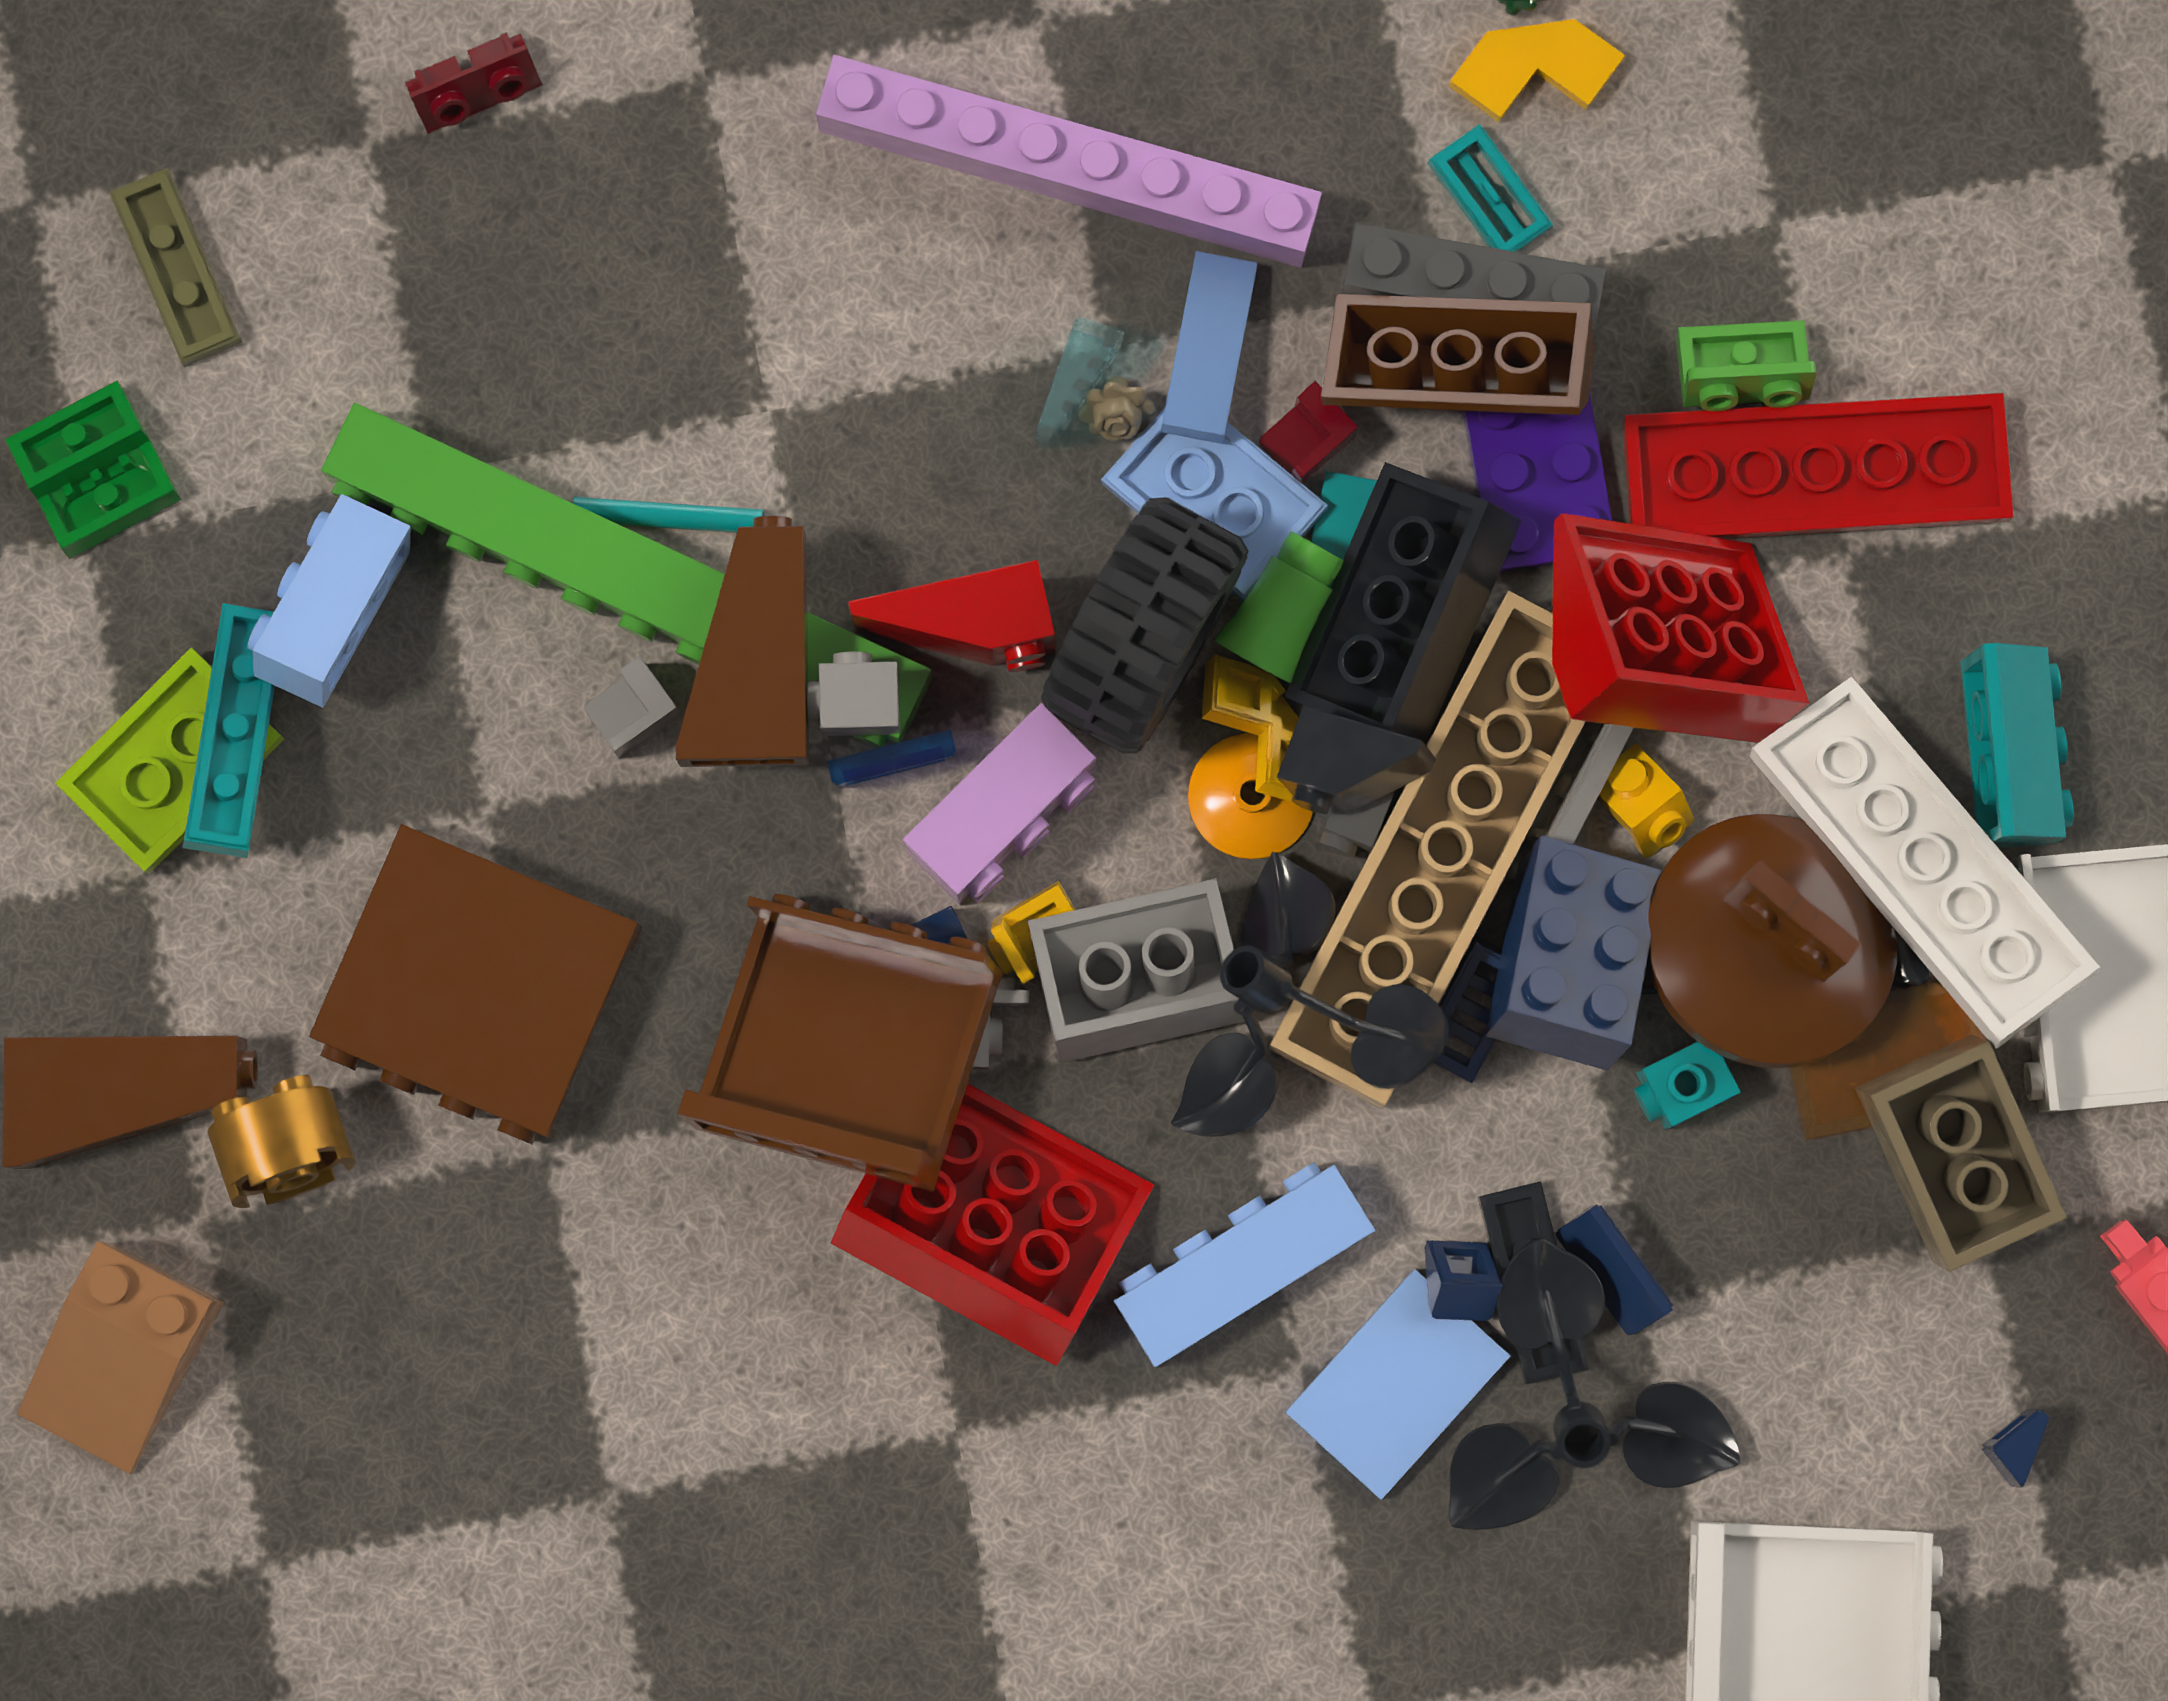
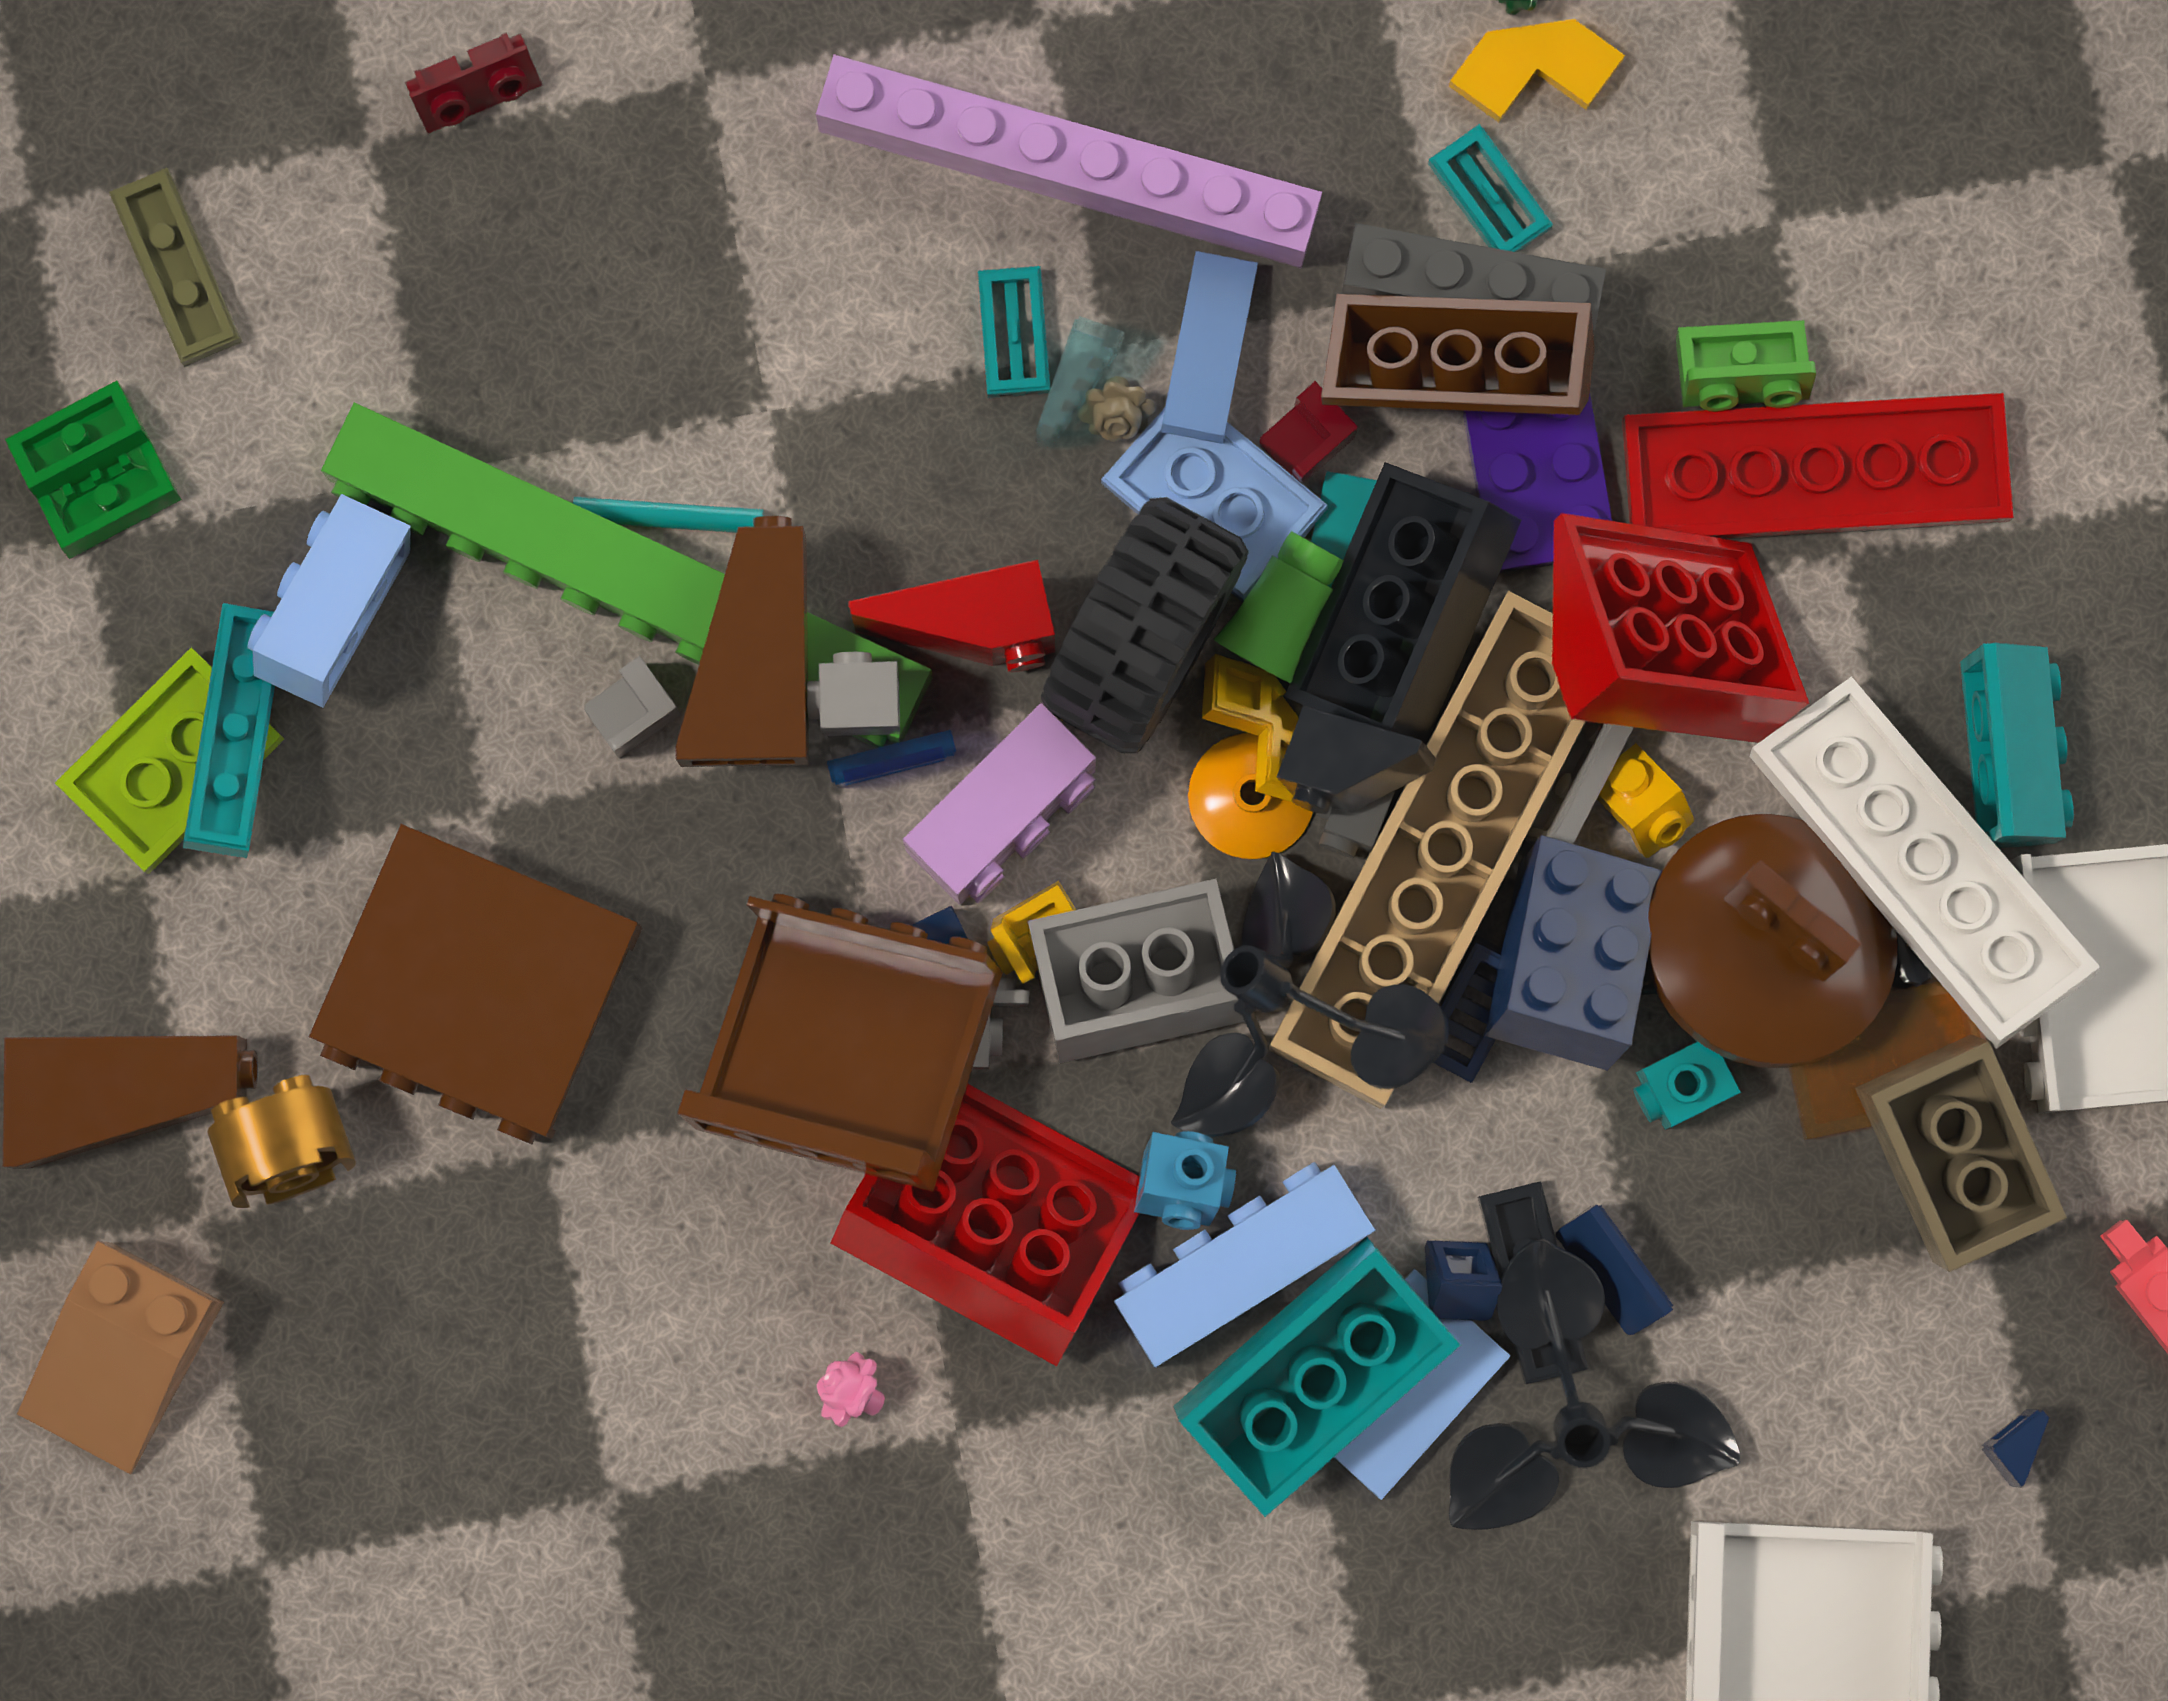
(849, 1390): none -> bright pink plant
(1017, 385): none -> teal tile
(1184, 1179): none -> dark azure brick
(1315, 1376): none -> teal slope

